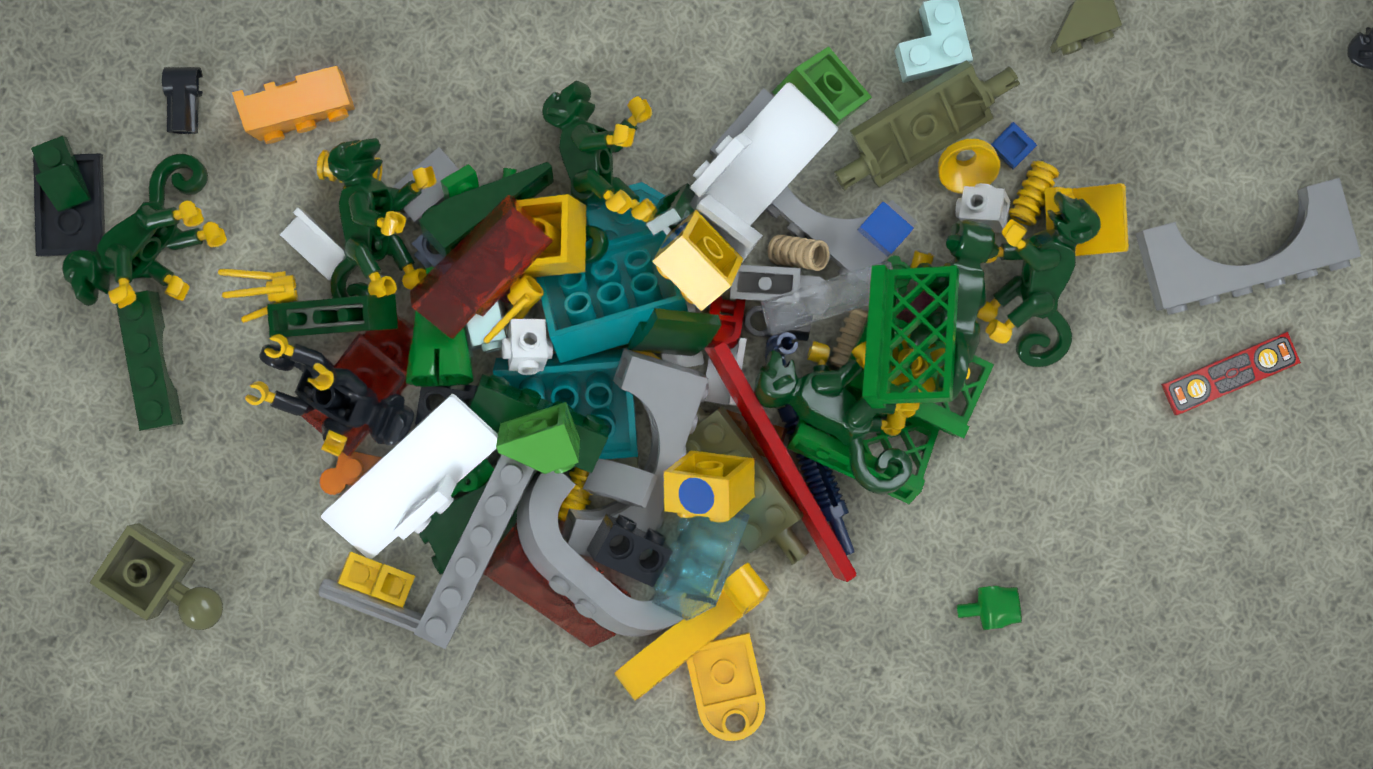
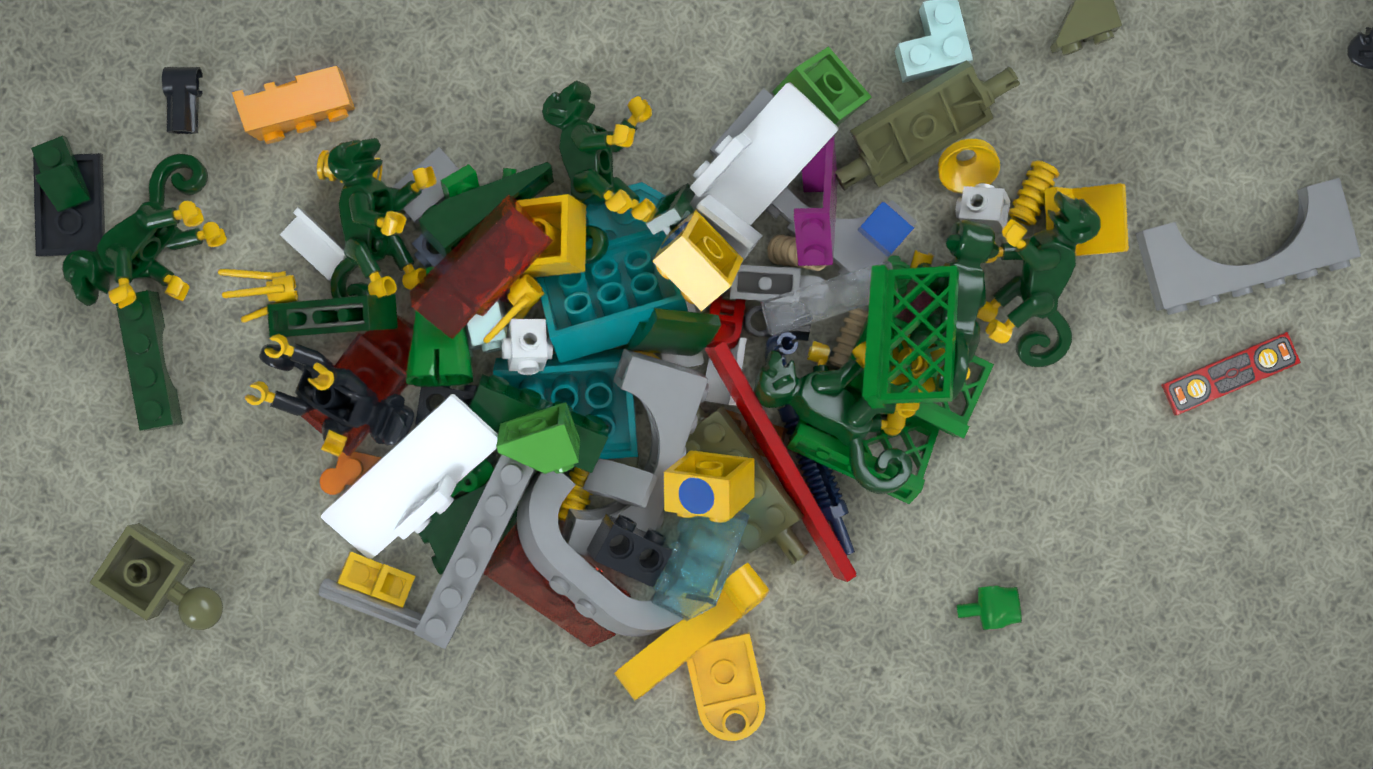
(817, 225): none -> magenta panel
(1013, 145): blue tile -> none

